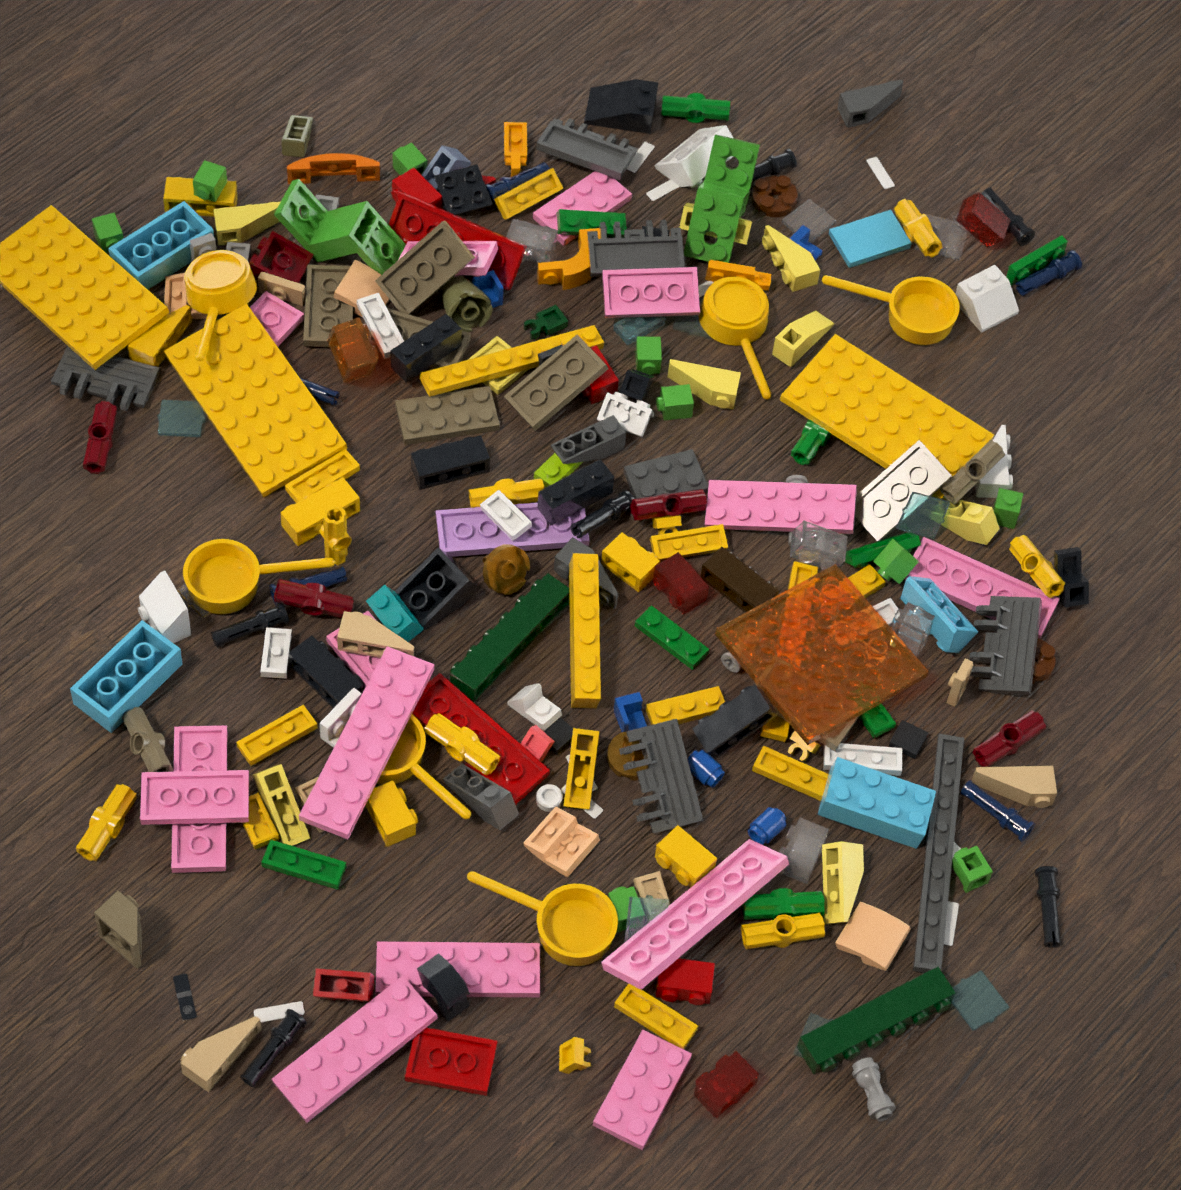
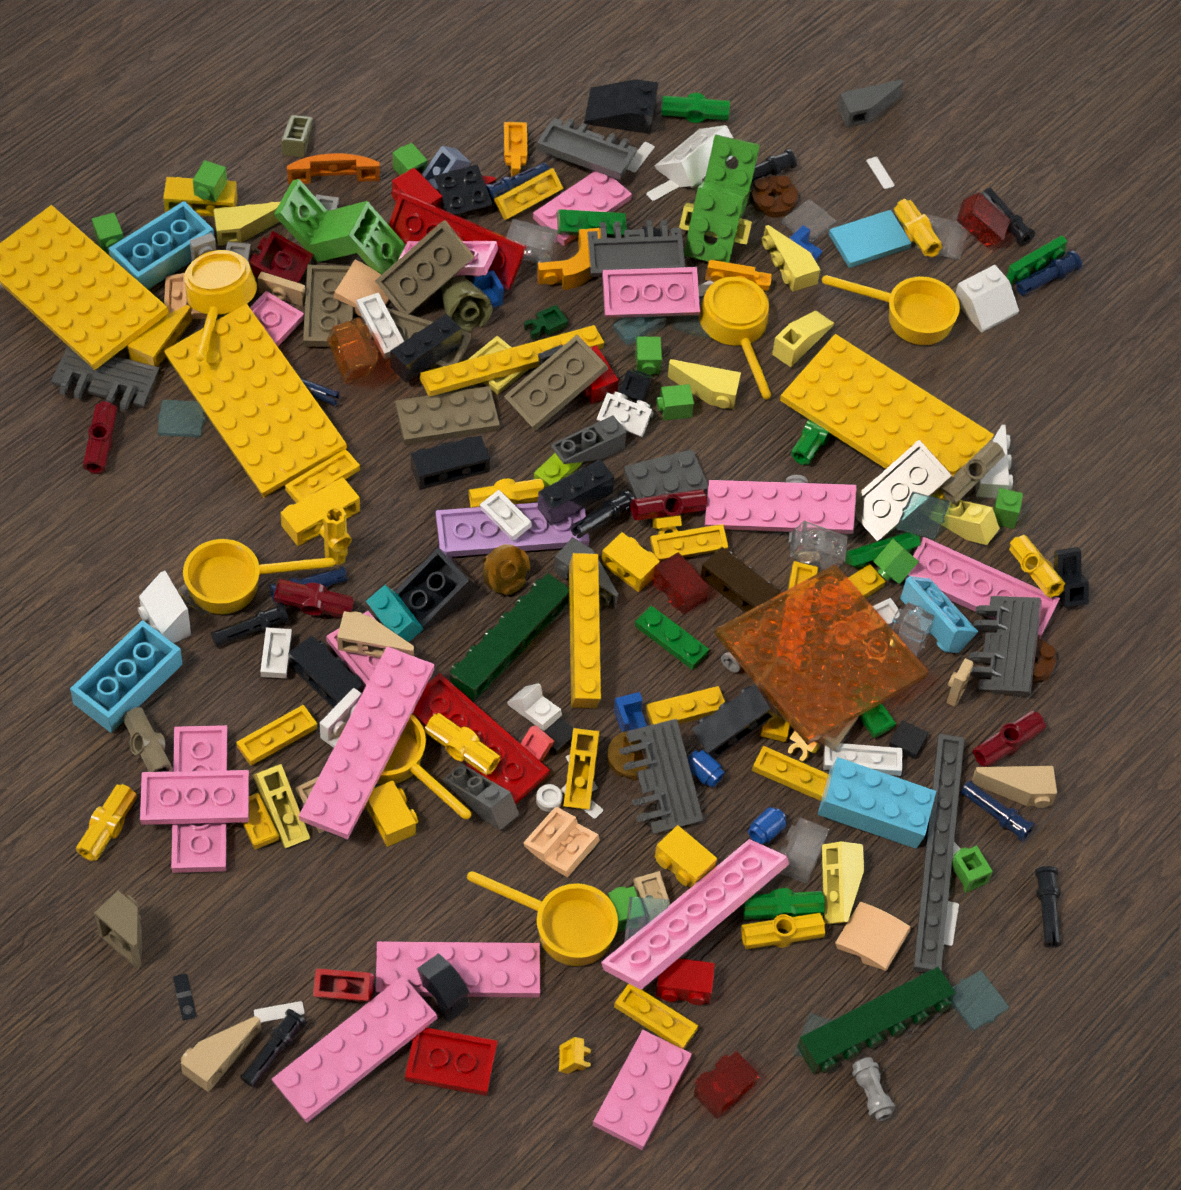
(303, 864): green plate -> none

